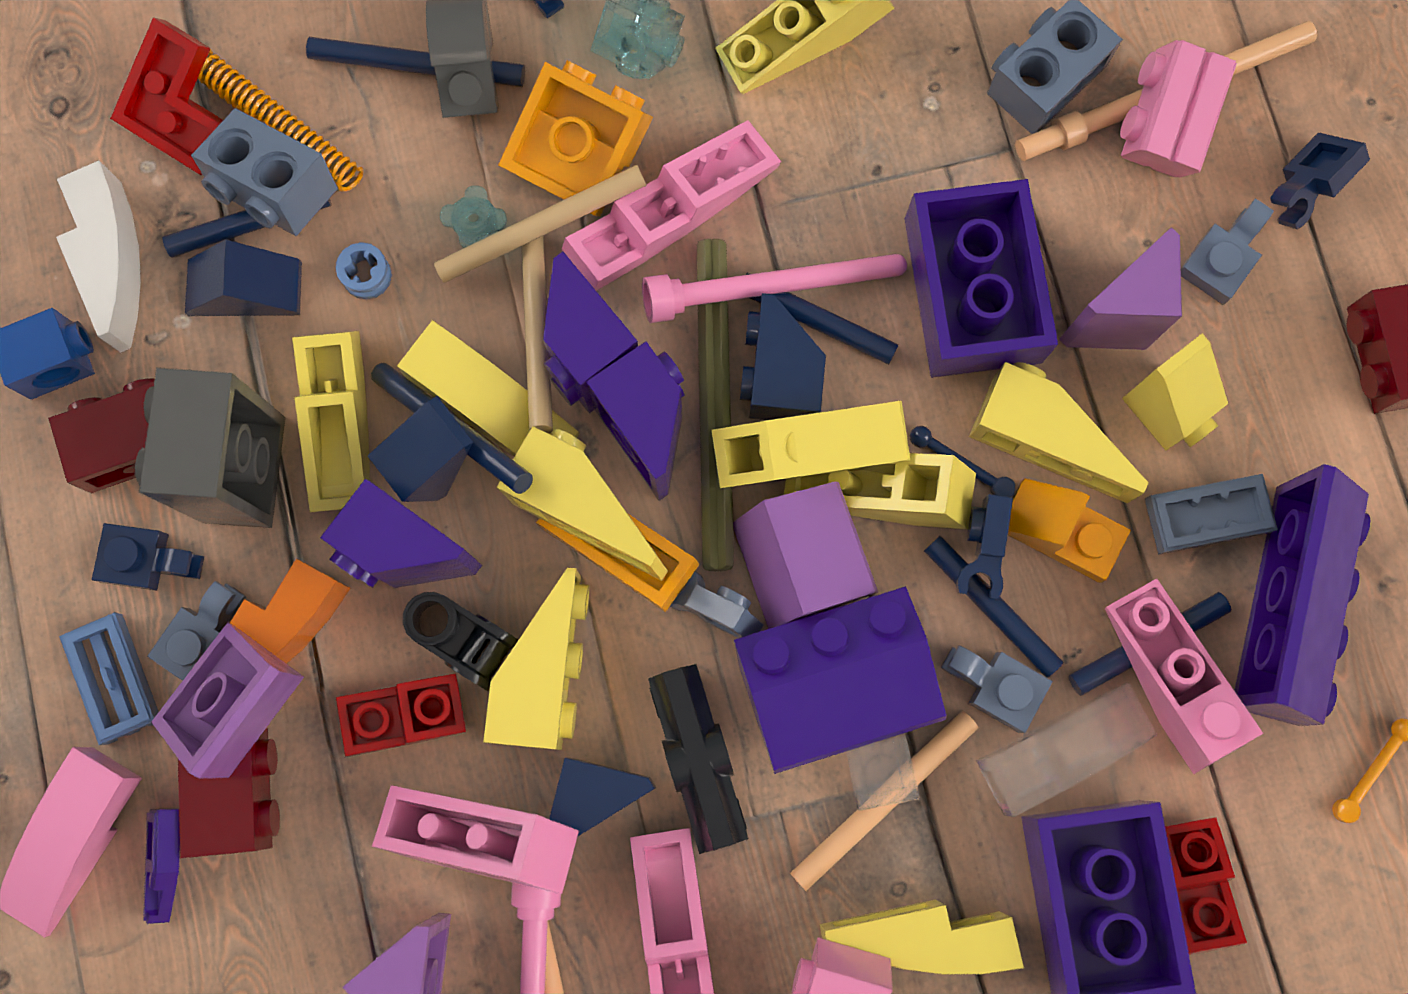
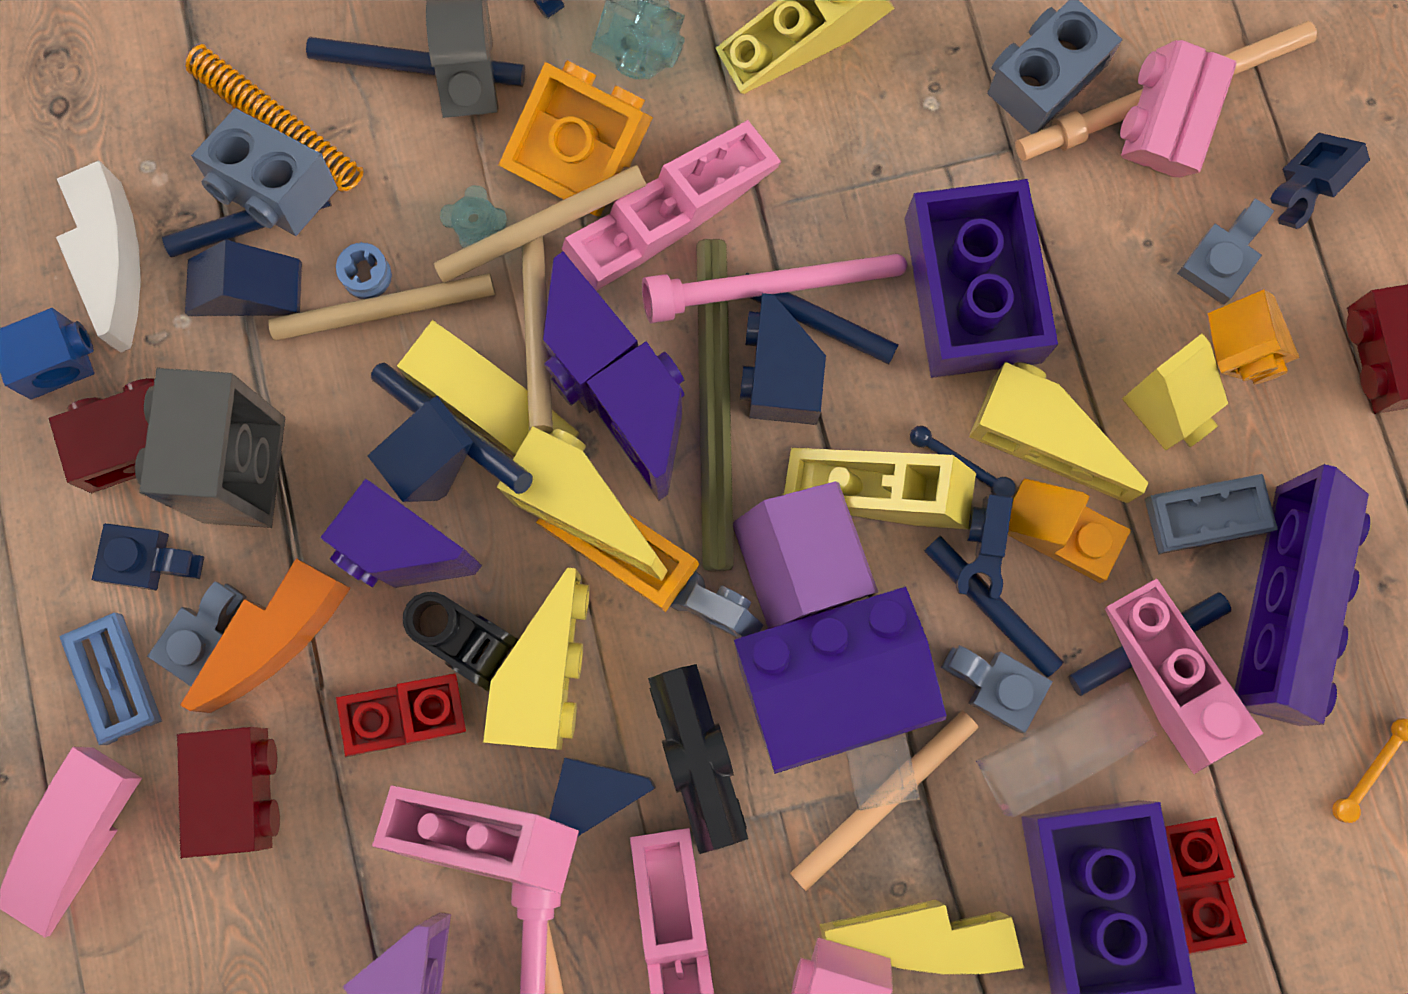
(158, 93): red plate -> none
(161, 864): dark purple tile -> none
(225, 704): medium lavender slope -> none
(332, 417): light yellow slope -> none
(381, 307): none -> tan bar
(810, 444): light yellow slope -> none
(1136, 304): medium lavender slope -> none
(1252, 338): none -> light orange slope

